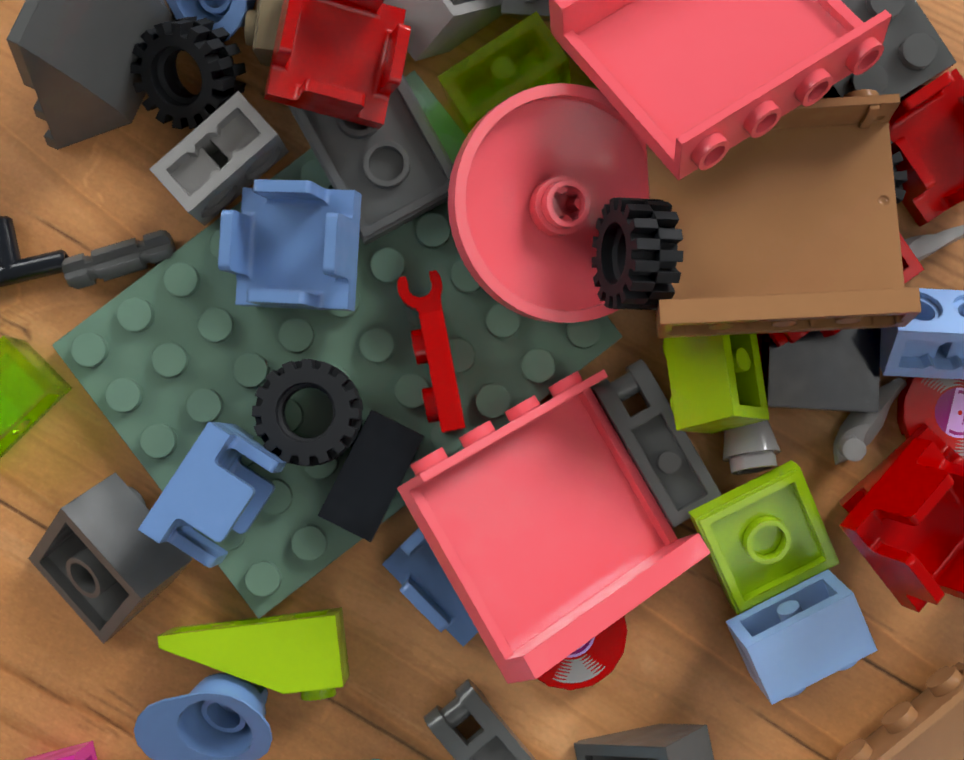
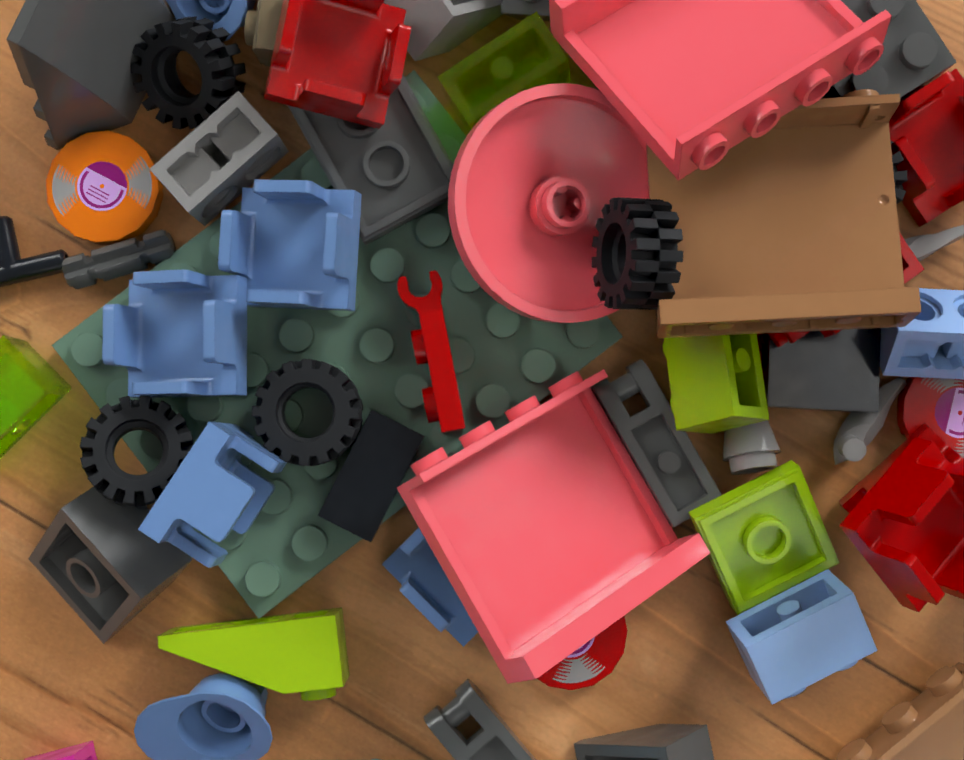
(103, 188): none -> orange tile
(115, 422): none -> black tyre
(180, 334): none -> medium blue panel

